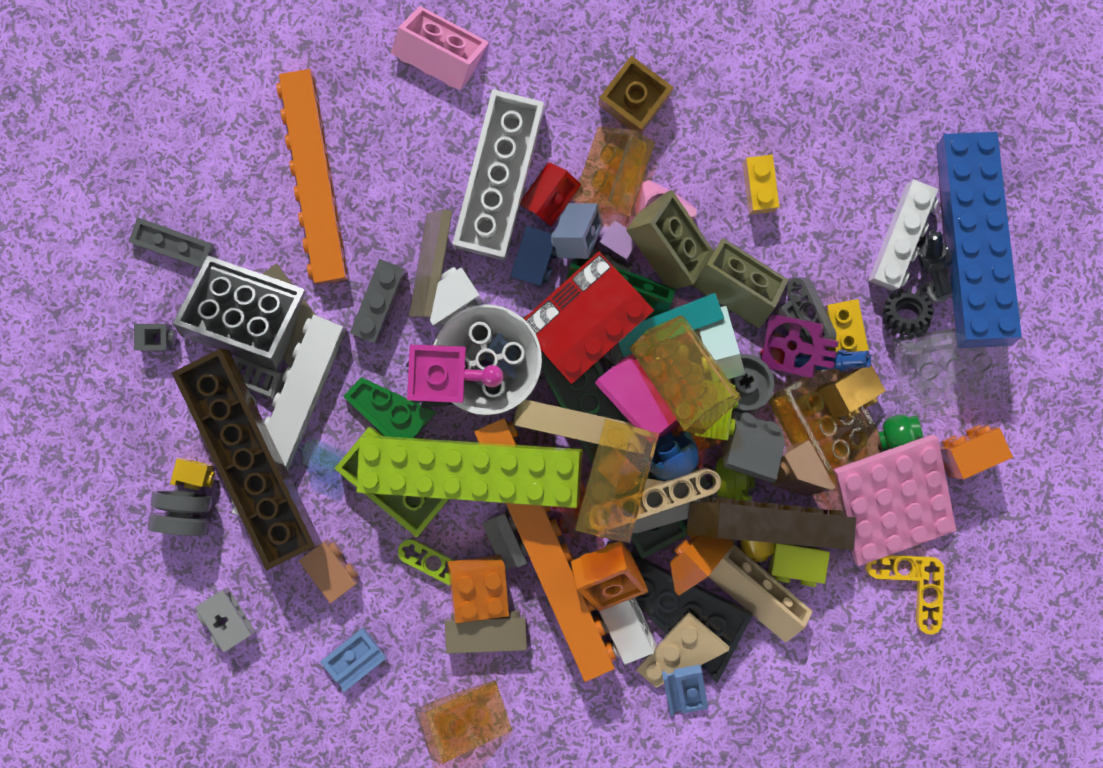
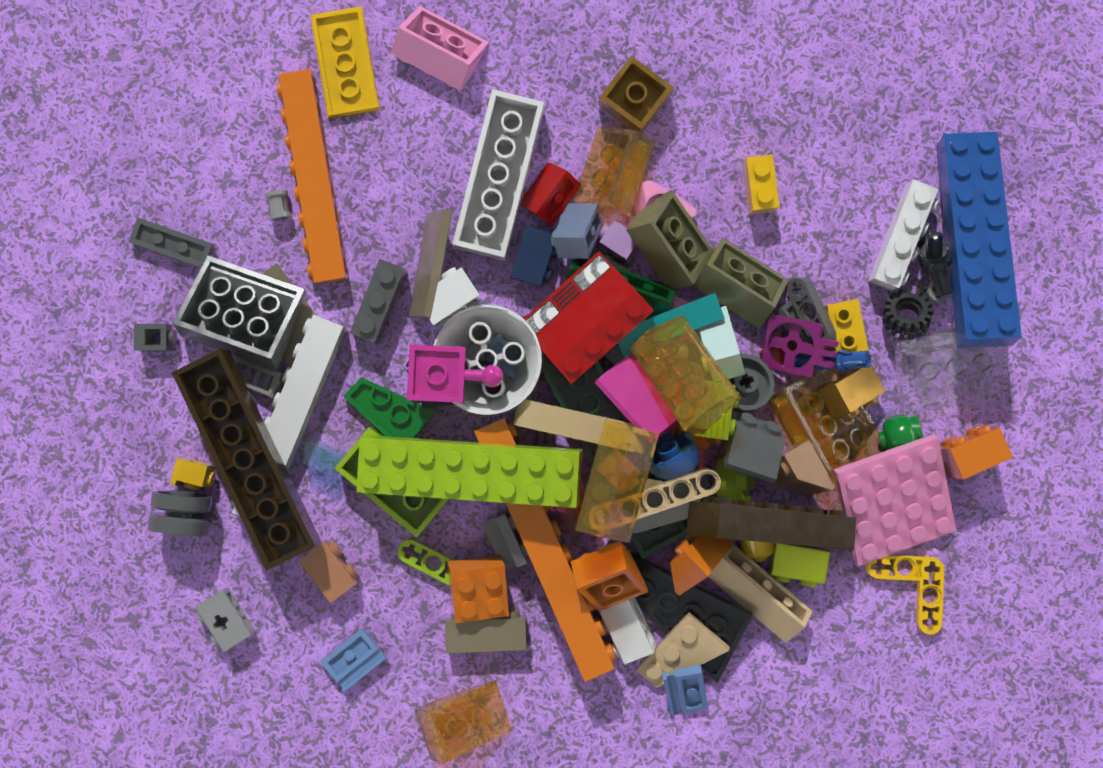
(278, 205): none -> light grey bush
(345, 62): none -> yellow tile

